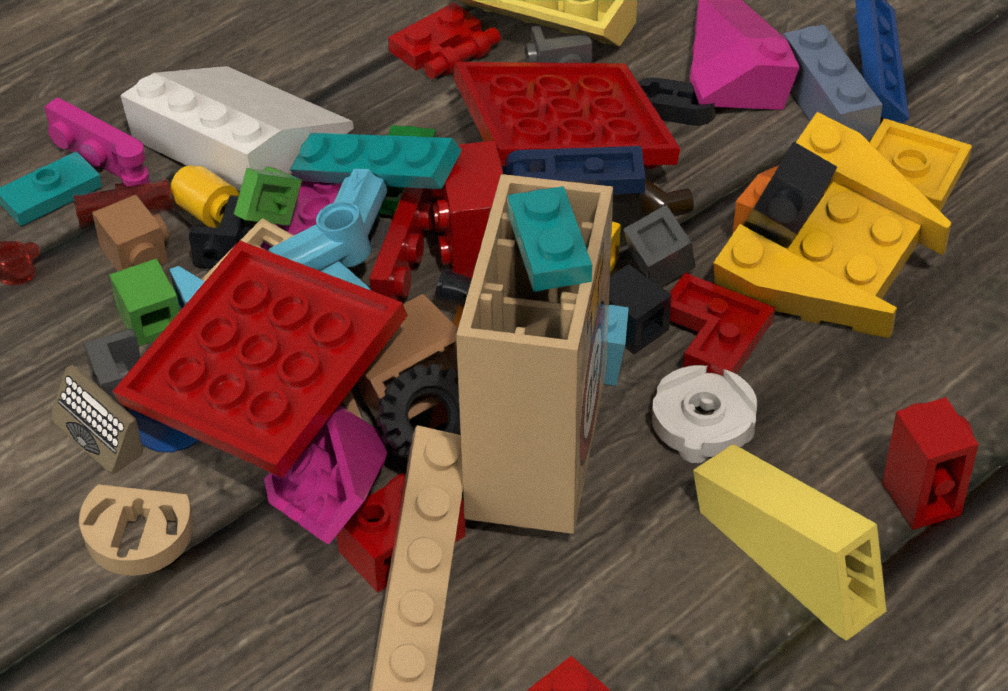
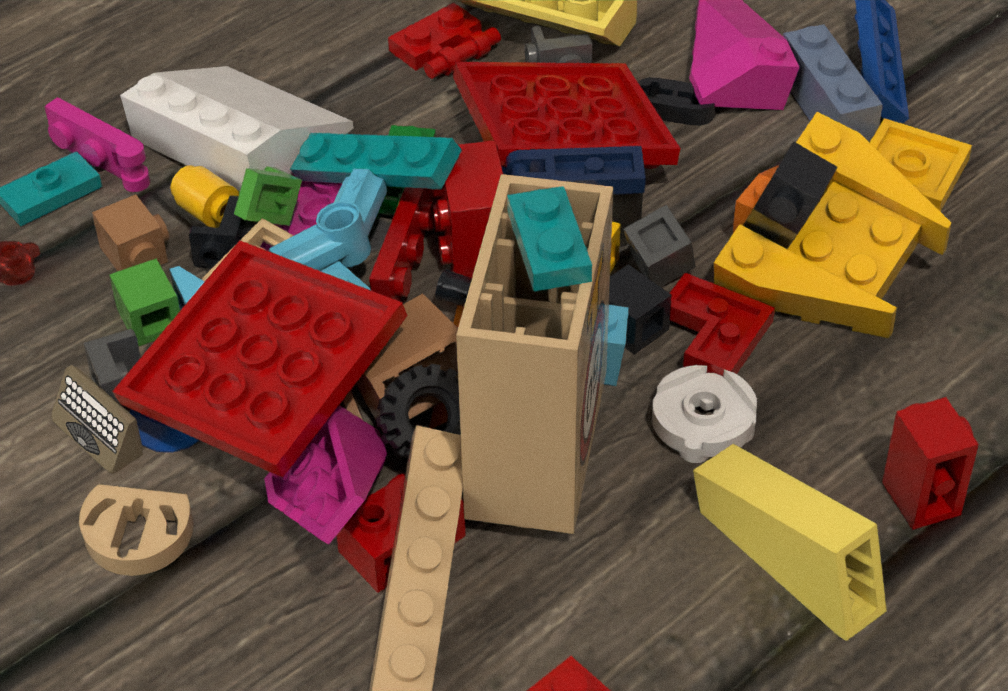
(153, 195): clear red pin -> none
(655, 198): dark brown arm -> none

